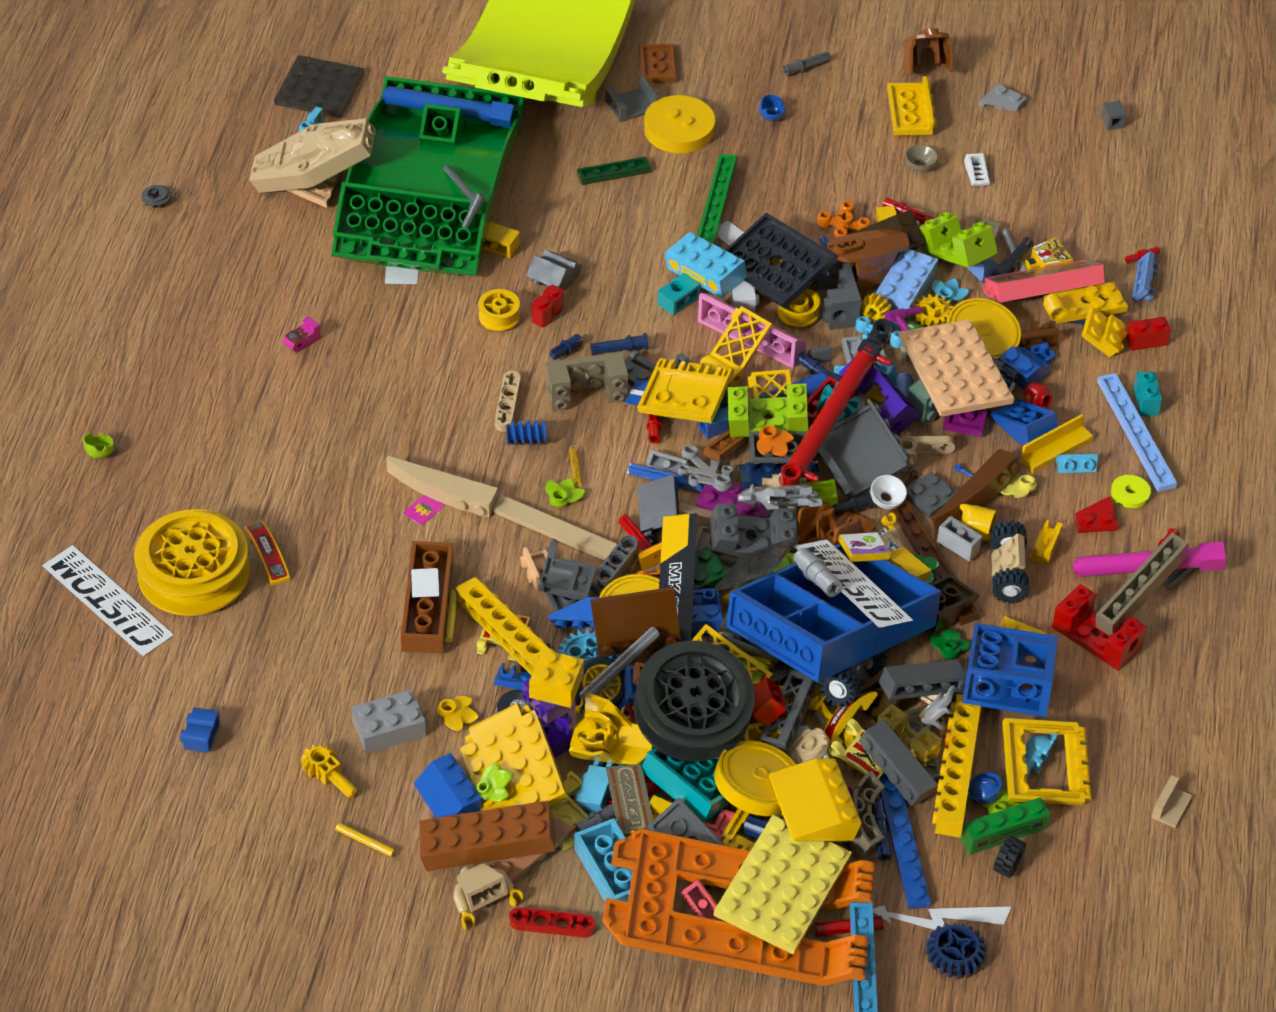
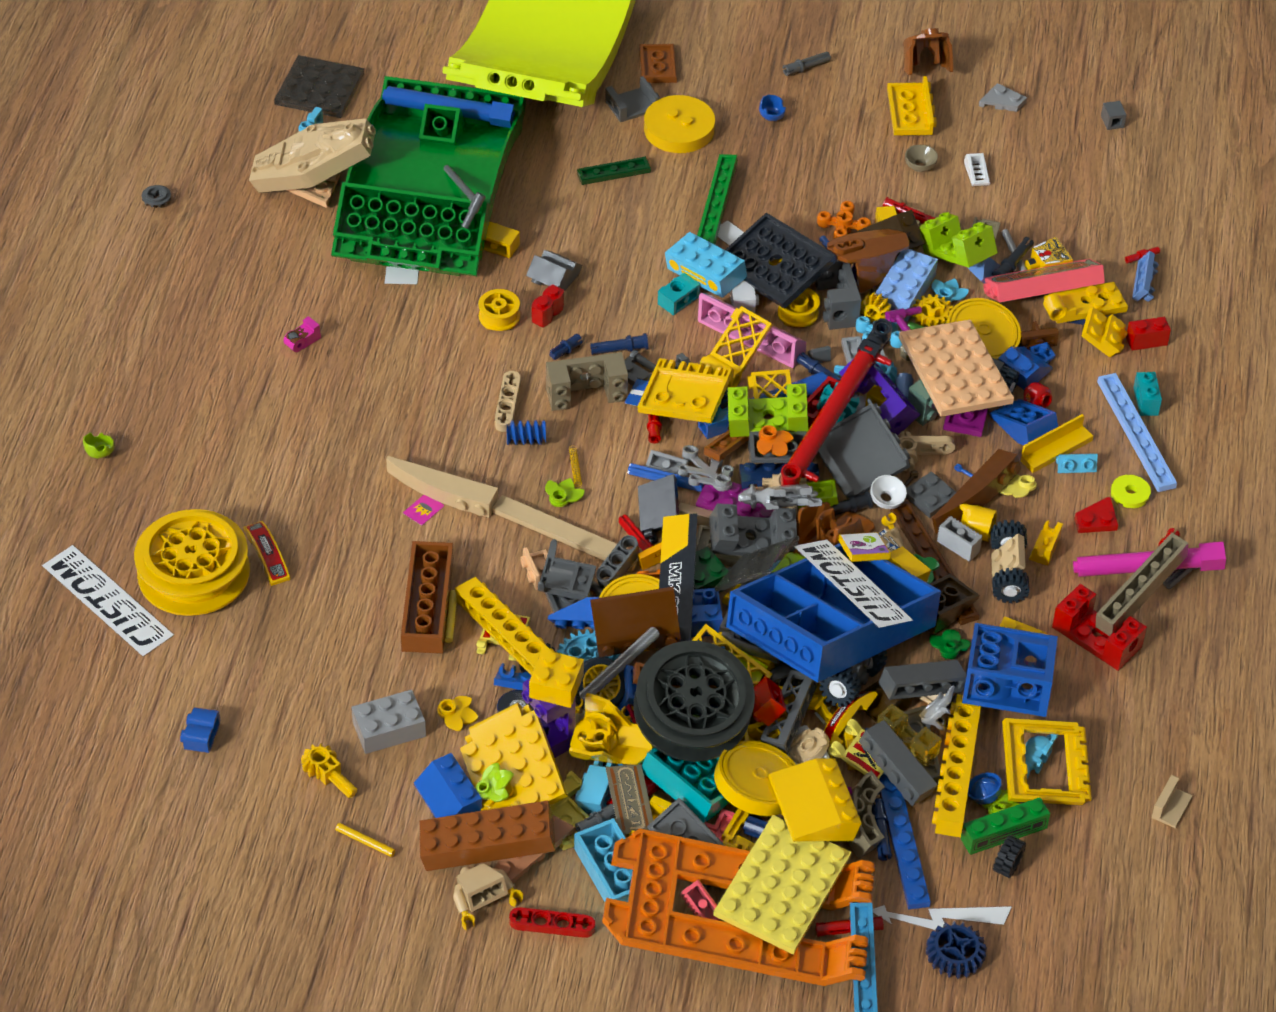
(425, 582): white sticker -> none
(817, 571): light grey piece -> none

